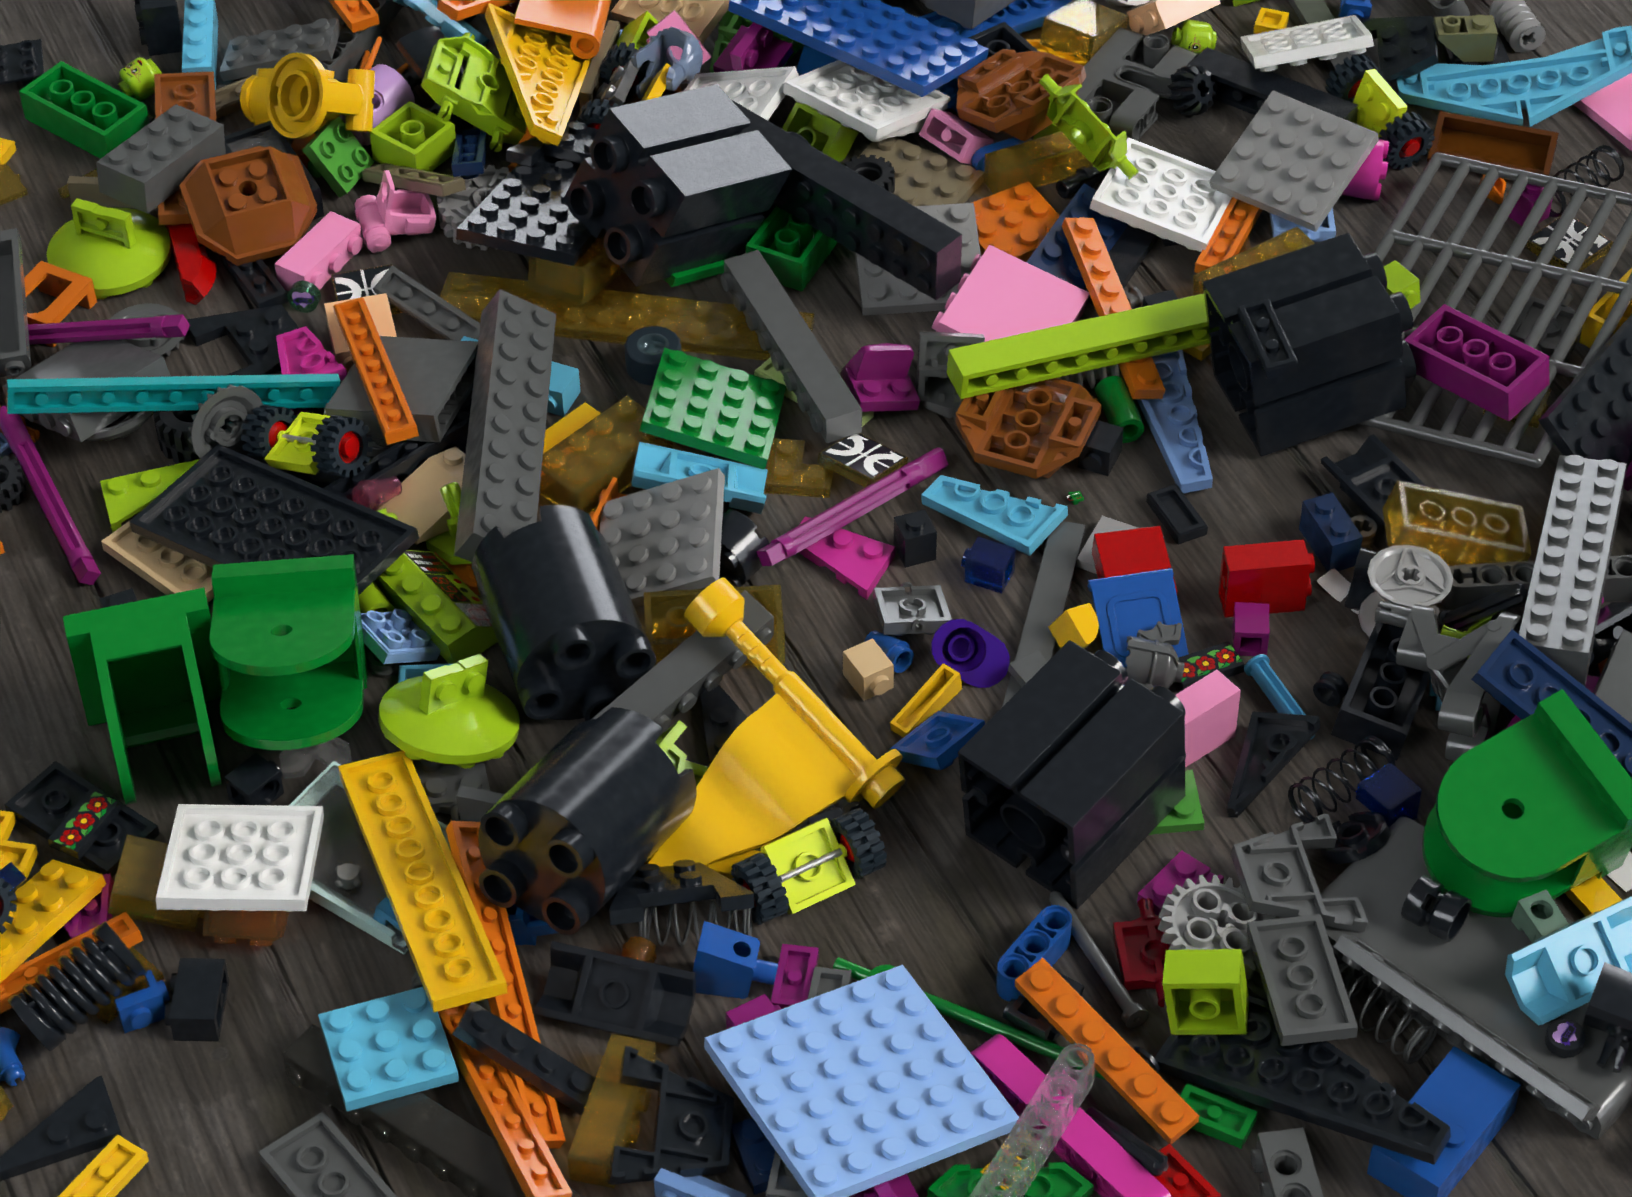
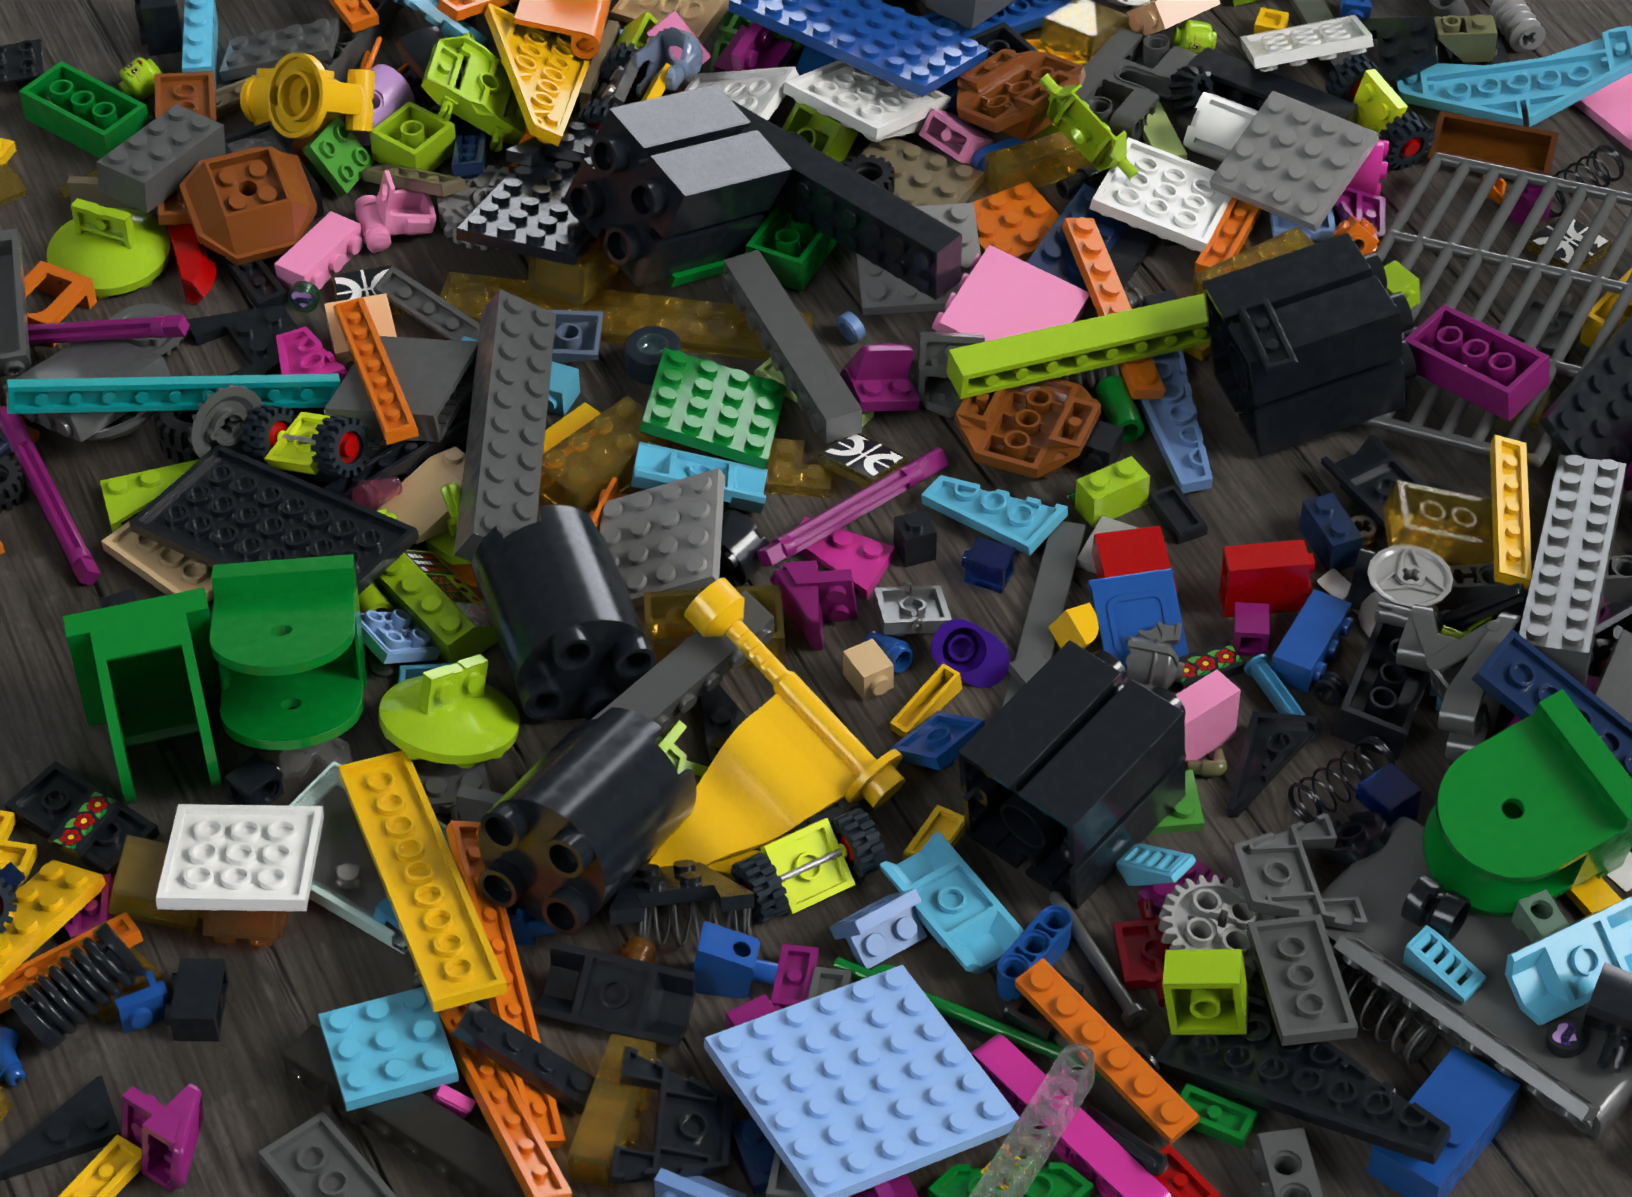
(164, 1133): none -> magenta piece
(453, 1100): none -> dark pink tile
(576, 335): none -> sand blue slope
(815, 597): none -> magenta piece
(851, 327): none -> medium blue tile
(882, 928): none -> medium blue bracket
(941, 819): none -> yellow tile
(955, 905): none -> medium azure piece
(1112, 491): none -> lime brick
(1153, 865): none -> medium azure slope
(1161, 134): none -> yellowish green tile
(1210, 768): none -> olive animal
(1217, 126): none -> white cylinder
(1312, 640): none -> blue brick
(1359, 230): none -> orange brick
(1362, 205): none -> magenta wing
(1440, 948): none -> medium azure slope
(1510, 511): none -> yellow plate

